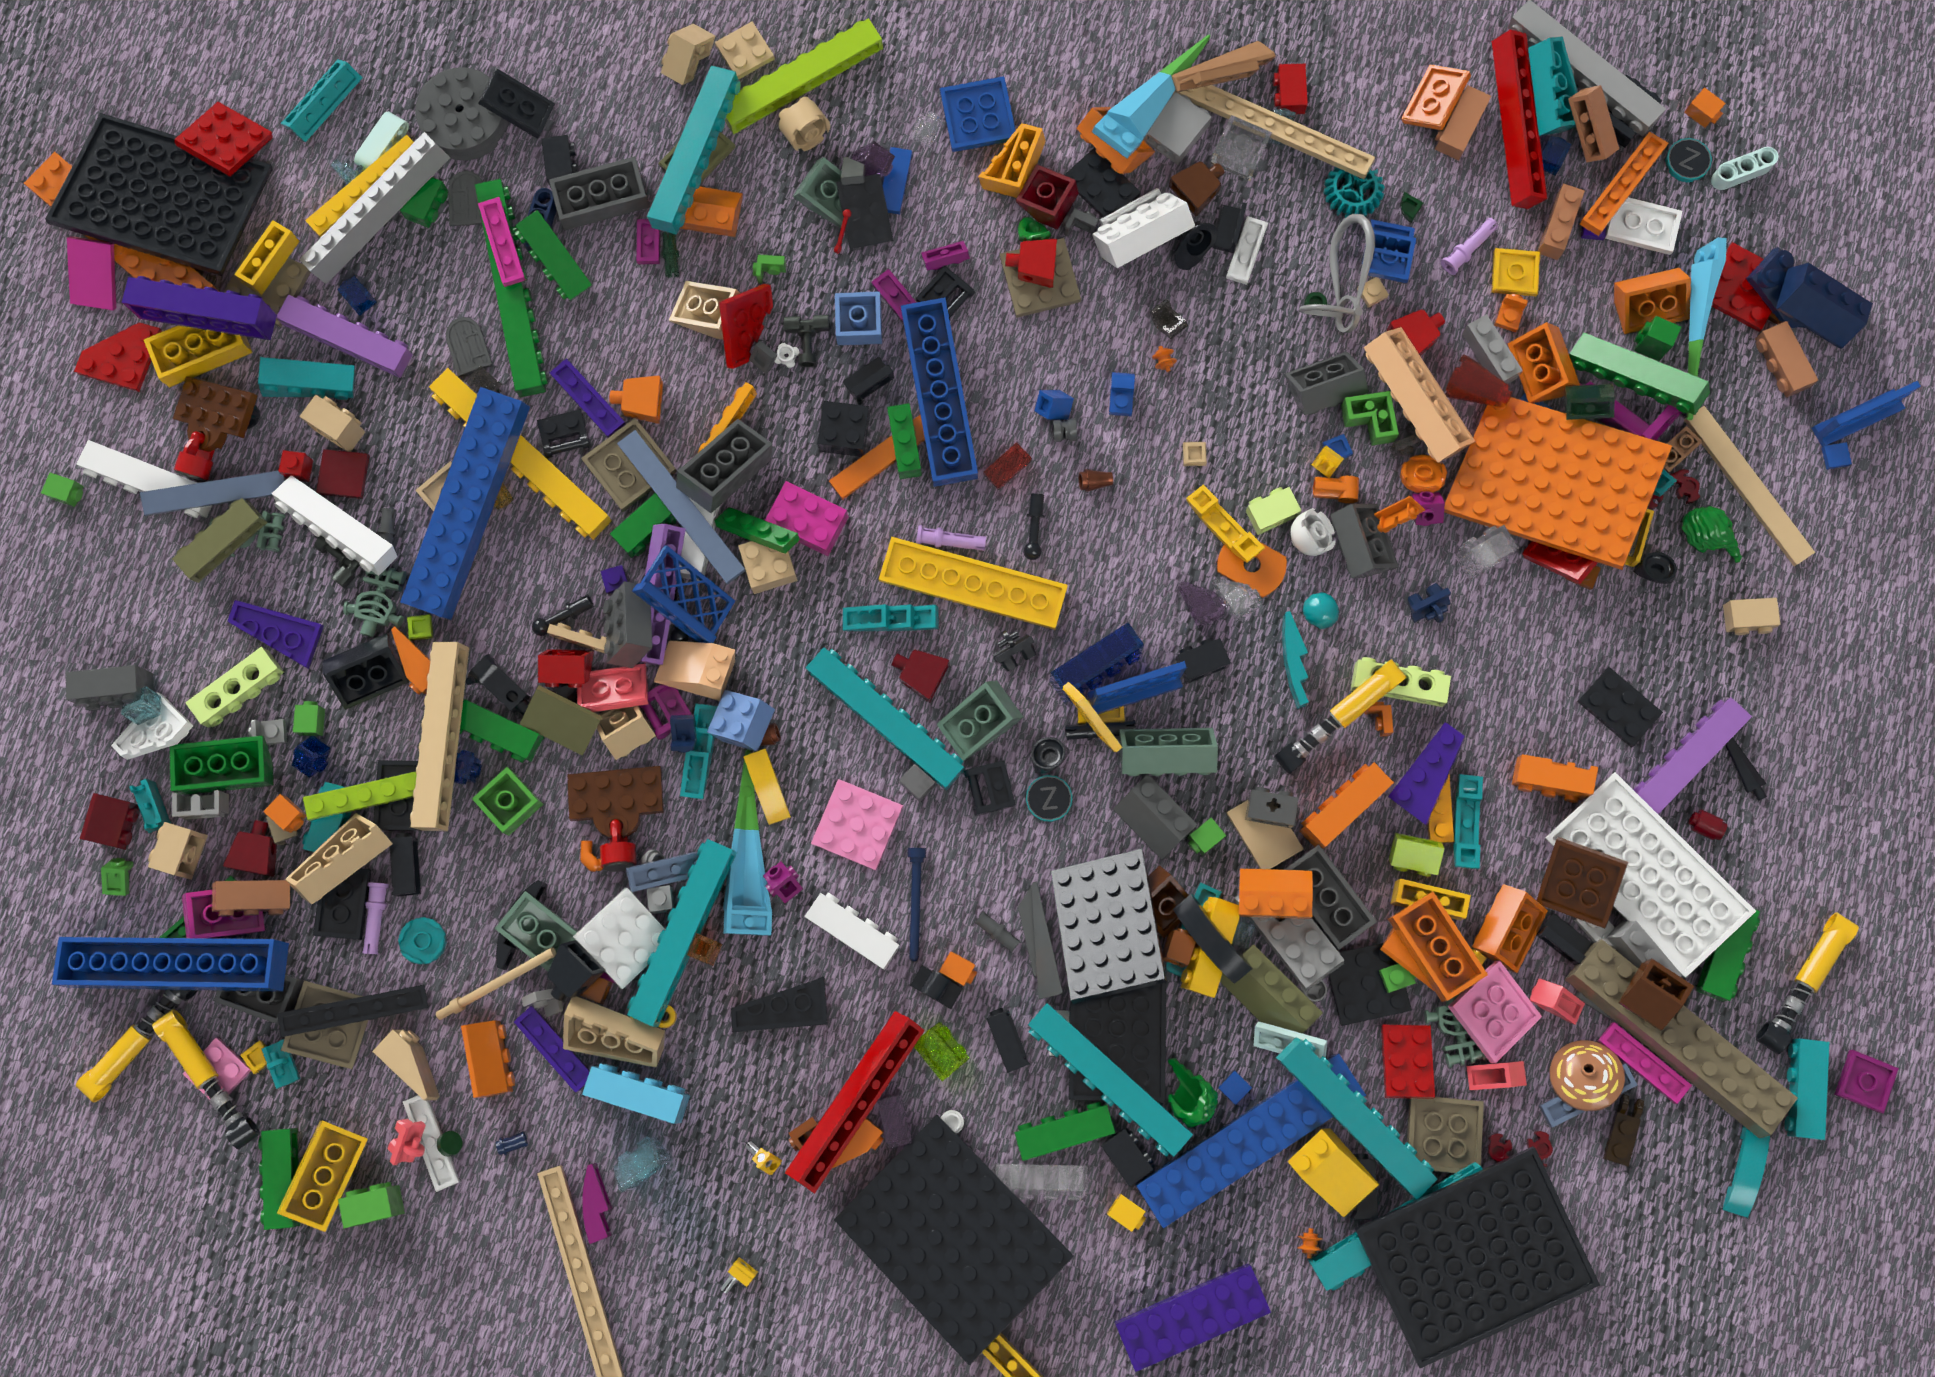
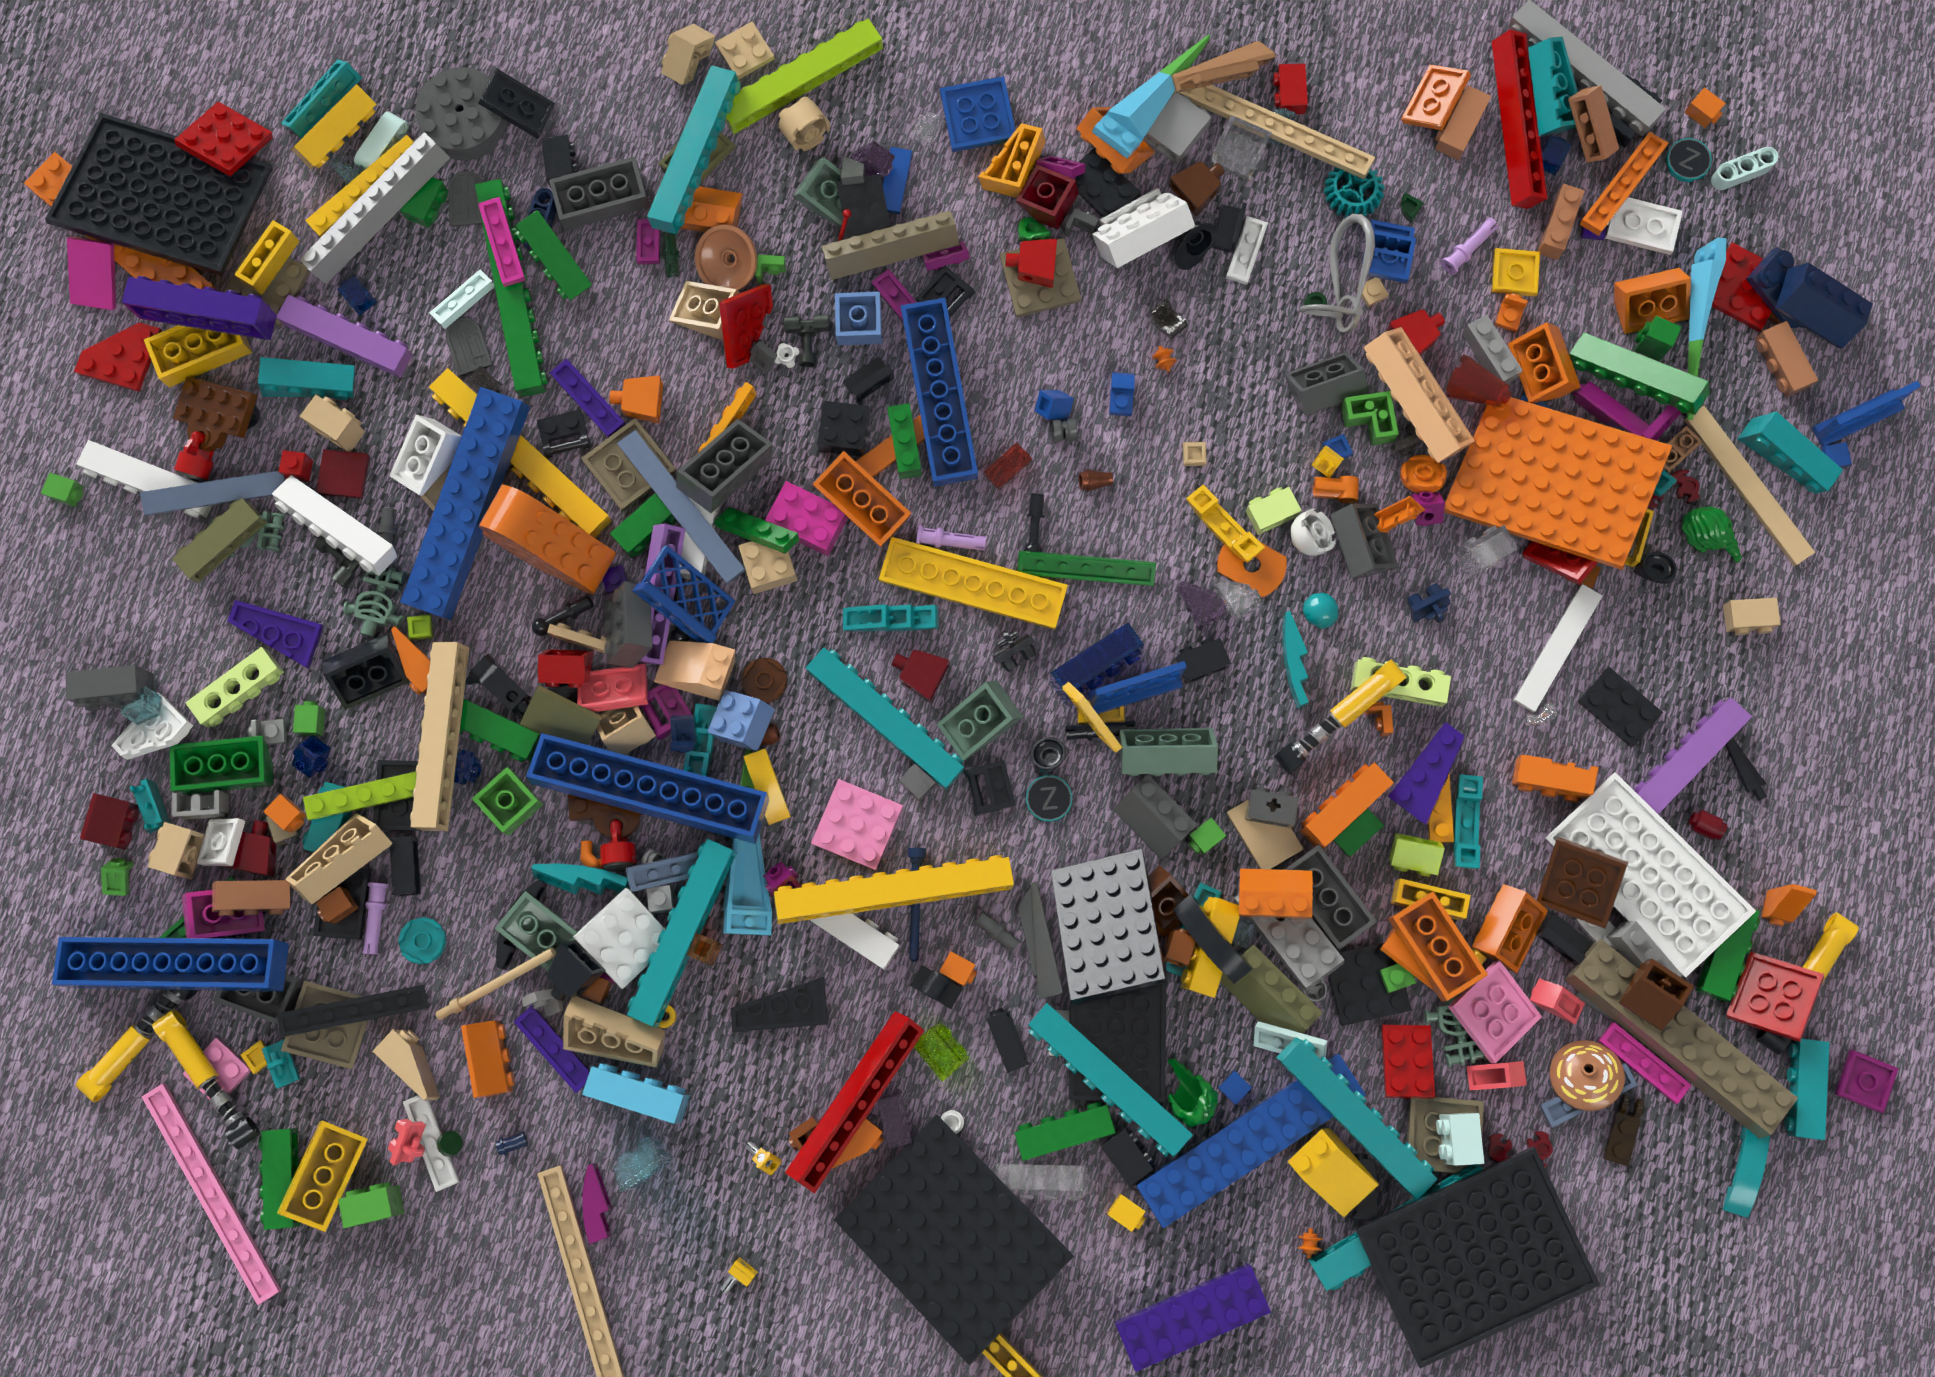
(211, 1194): none -> bright pink plate
(221, 842): none -> white tile
(334, 126): none -> yellow brick
(336, 905): none -> dark orange brick
(425, 454): none -> white slope
(462, 299): none -> light aqua plate
(546, 539): none -> orange brick
(573, 877): none -> teal slope
(648, 788): none -> blue brick
(714, 257): none -> nougat dish
(764, 686): none -> reddish brown tile
(862, 499): none -> orange slope
(890, 245): none -> dark tan brick
(893, 890): none -> yellow brick
(1063, 166): none -> magenta plate
(1087, 568): none -> green tile
(1358, 833): none -> green tile
(1460, 1139): none -> light aqua brick
(1544, 718): none -> clear arm
(1557, 648): none -> white tile
(1589, 401): clear green brick -> none
(1775, 996): none -> plate
(1786, 903): none -> orange slope
(1790, 451): none -> teal wedge

